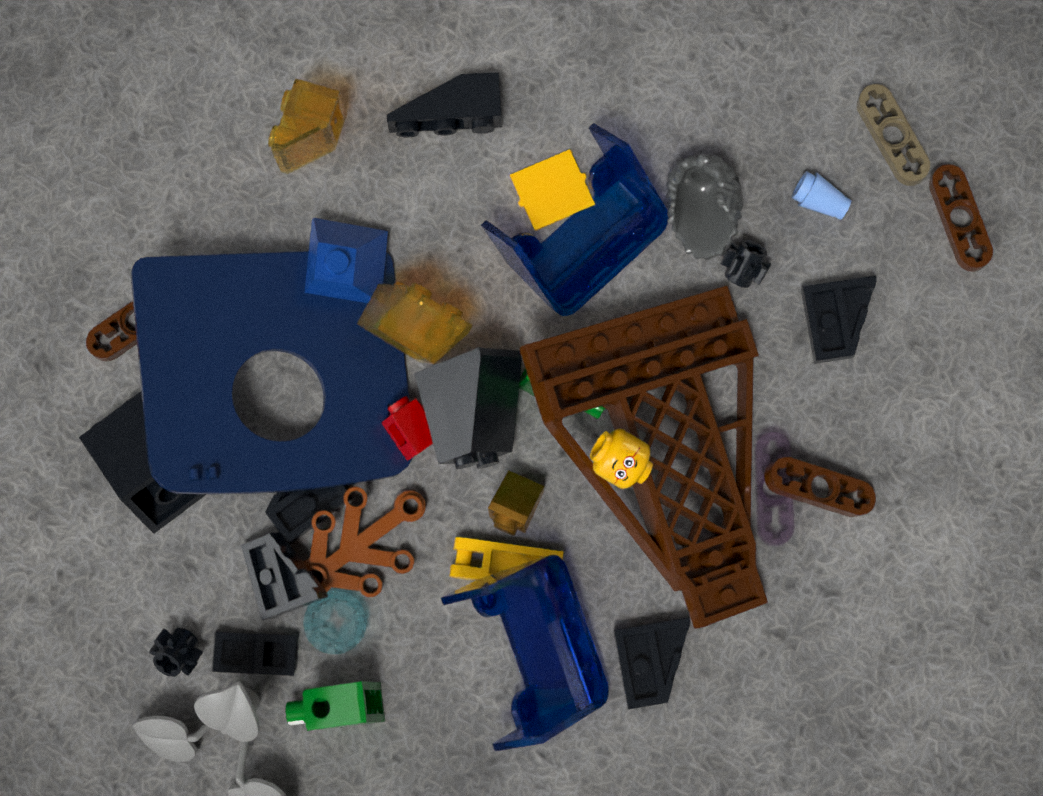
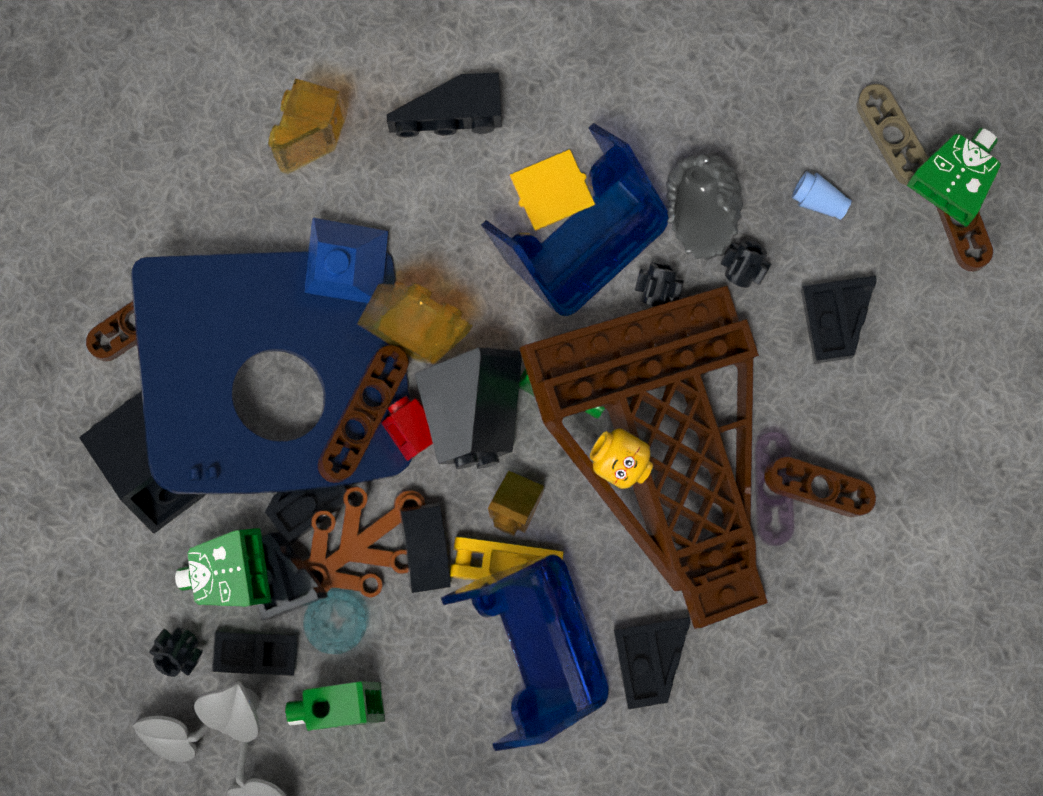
(227, 570): none -> torso
(359, 411): none -> reddish brown beam
(425, 547): none -> black slope
(659, 284): none -> black gear
(959, 175): none -> green torso

